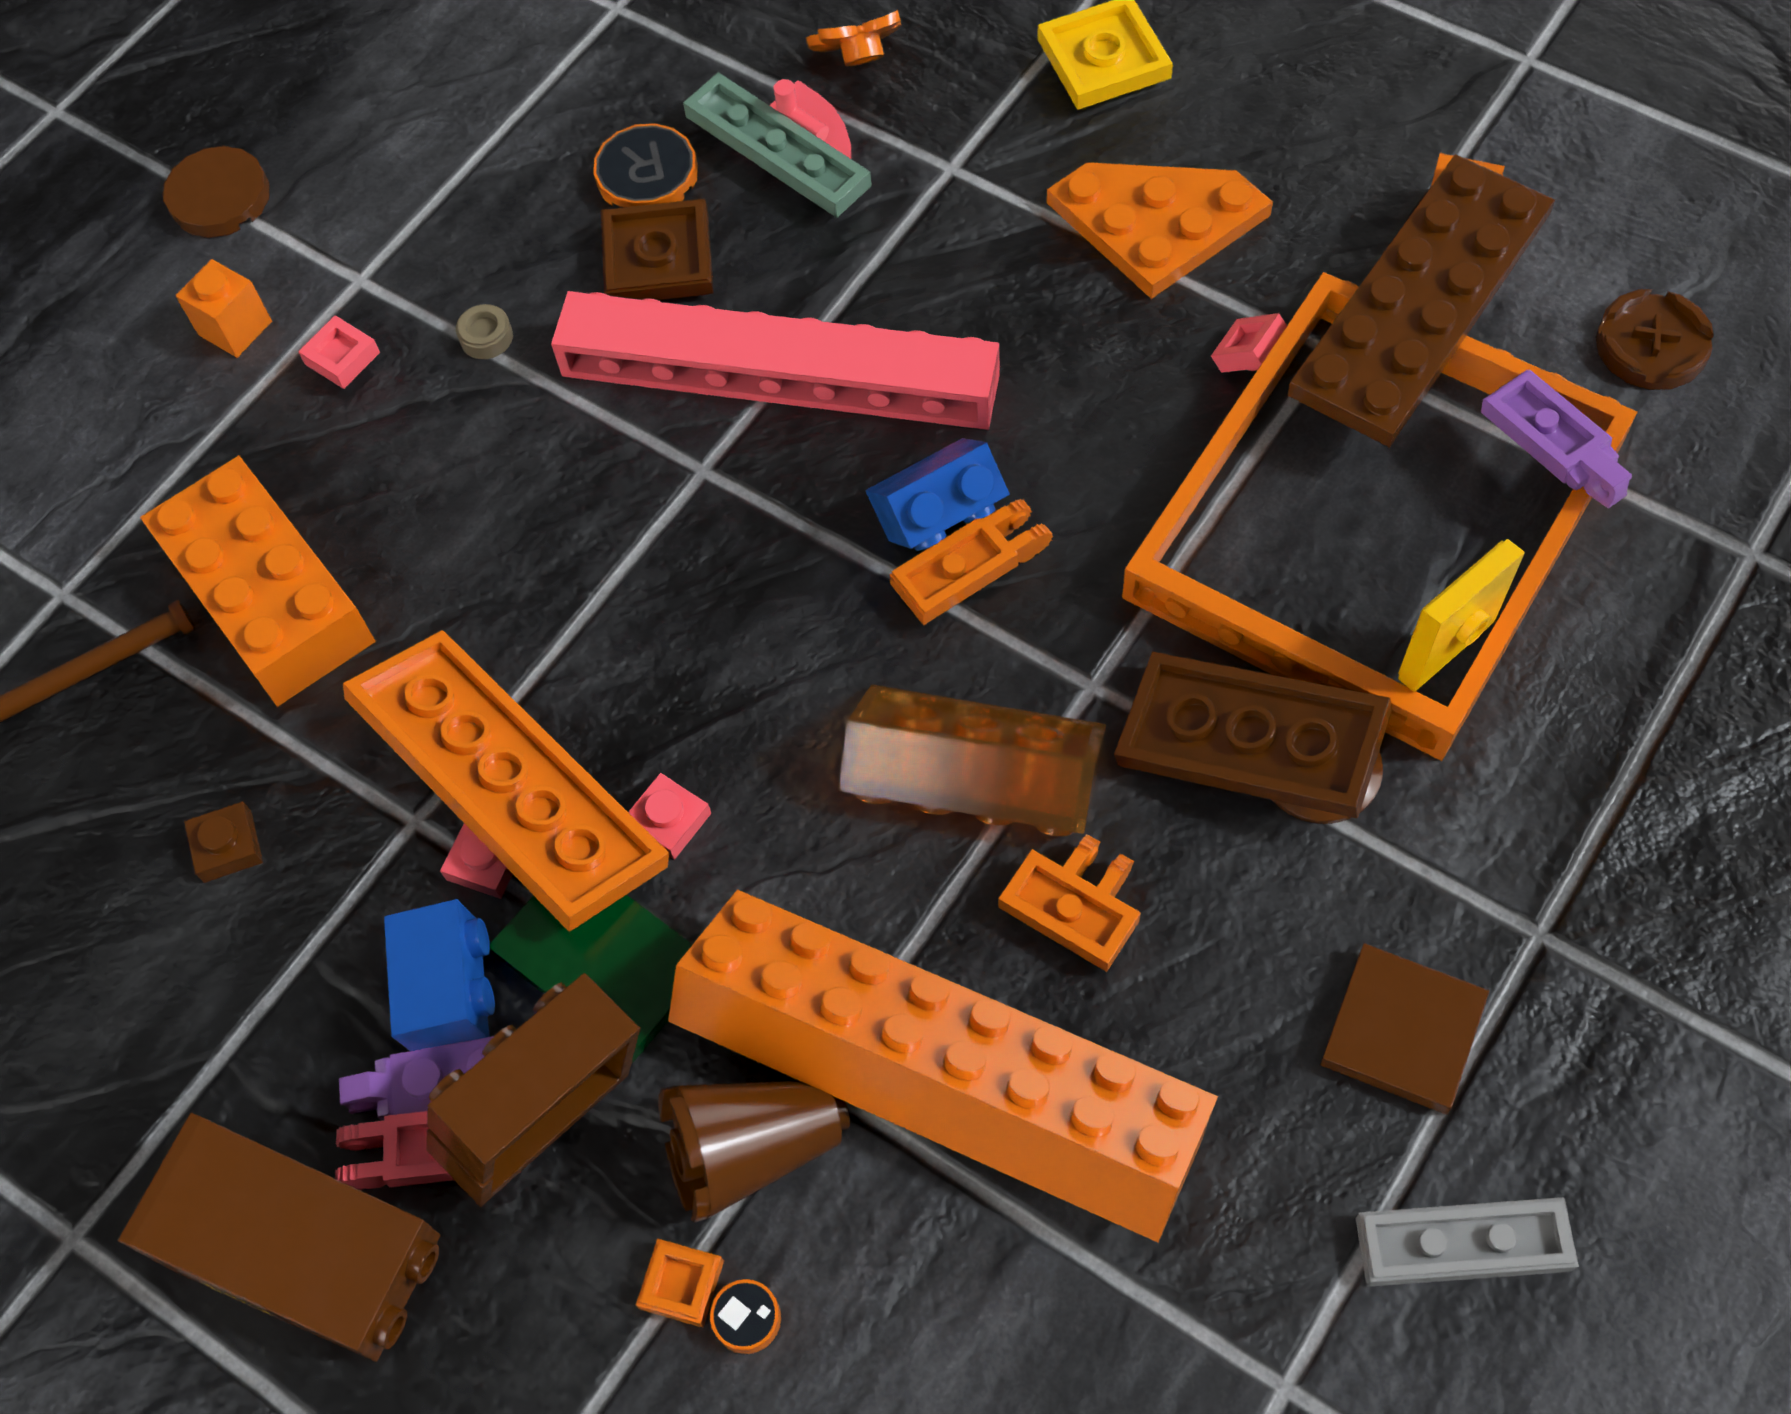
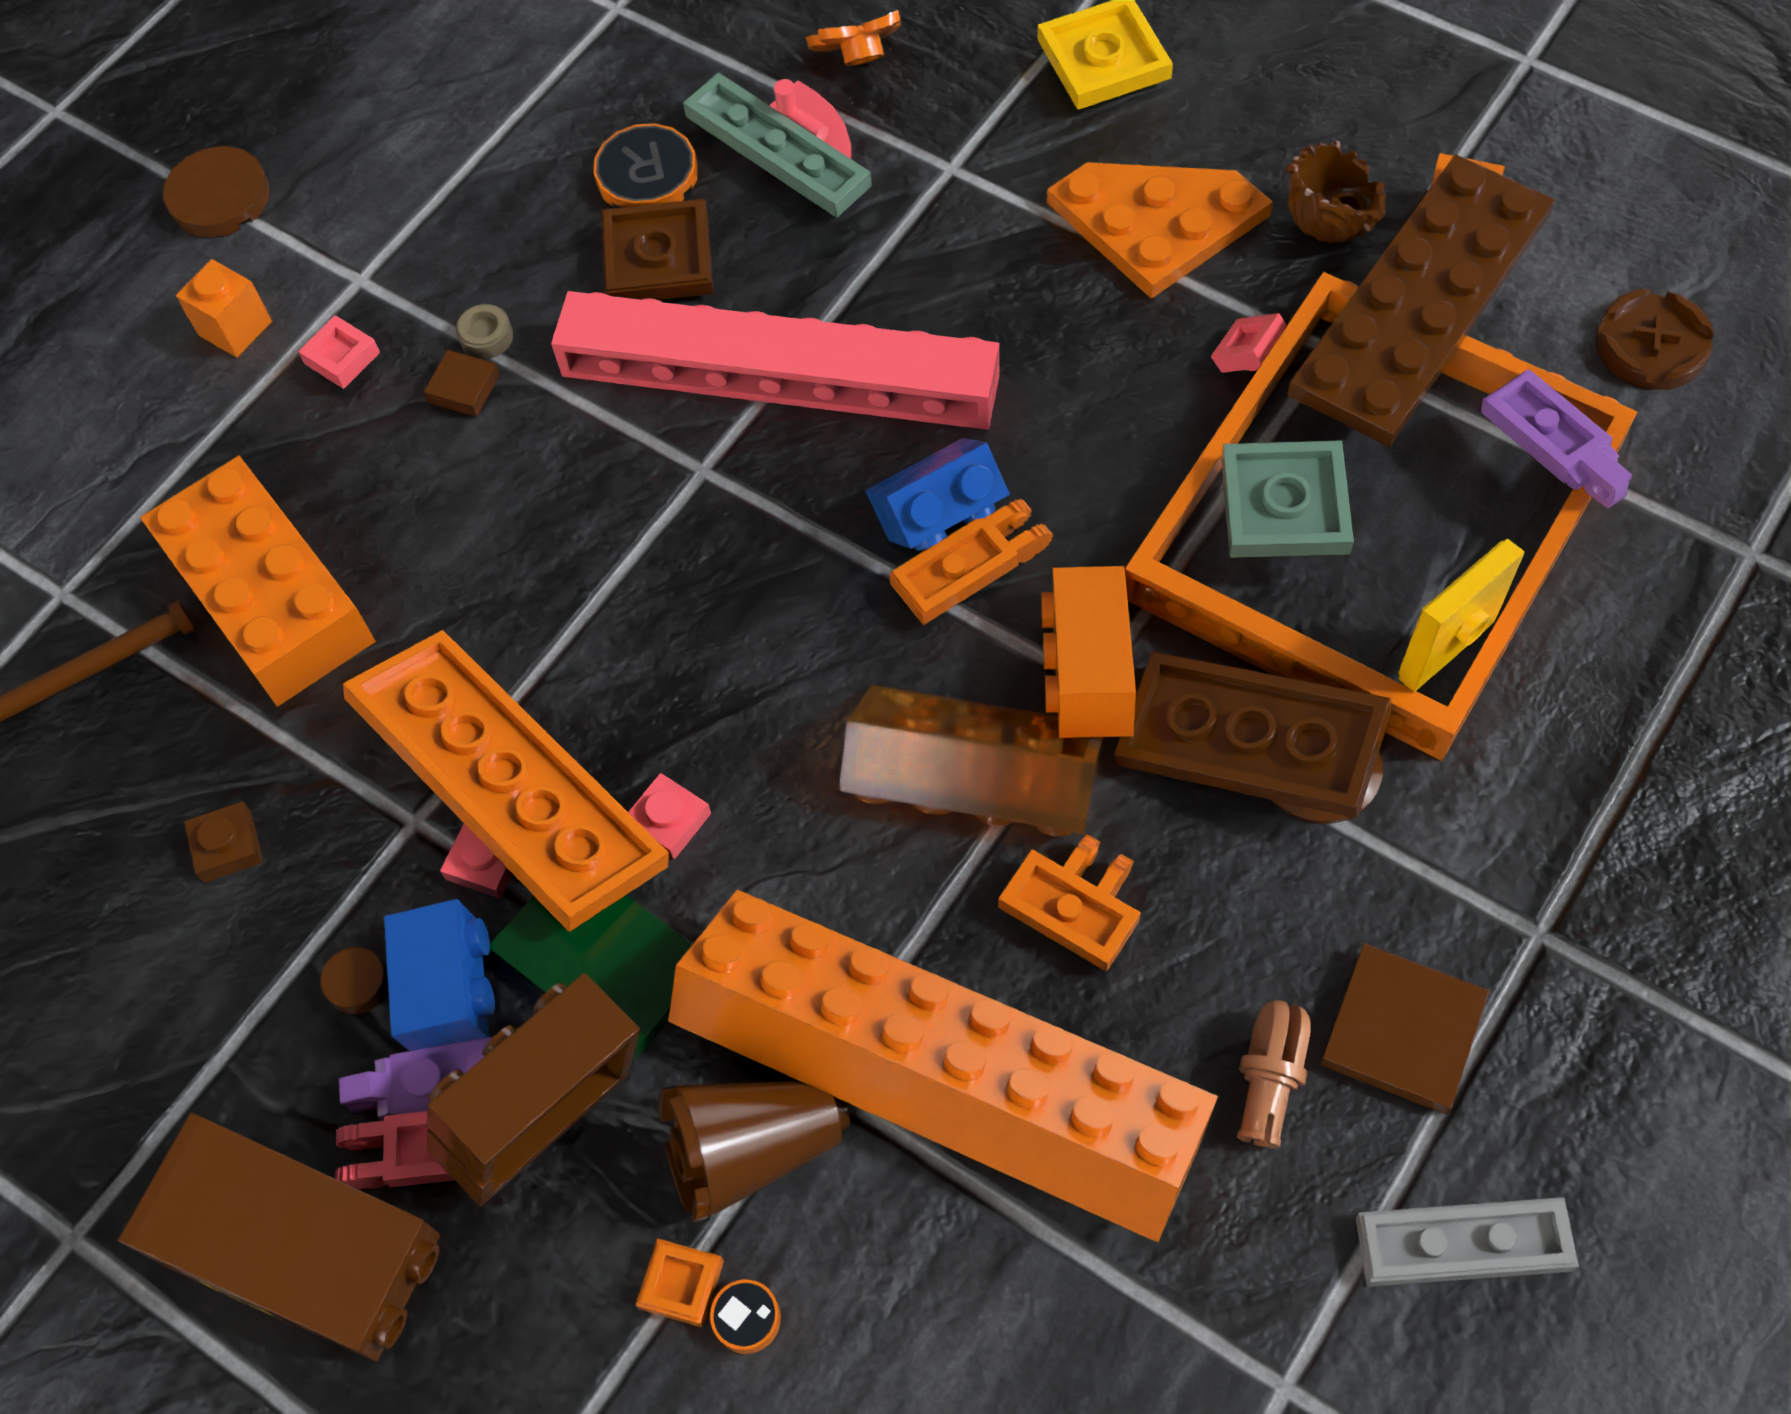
(354, 980): none -> reddish brown tile
(462, 383): none -> reddish brown tile
(1089, 652): none -> orange brick
(1273, 1070): none -> nougat arm
(1286, 499): none -> sand green plate
(1333, 194): none -> reddish brown hair

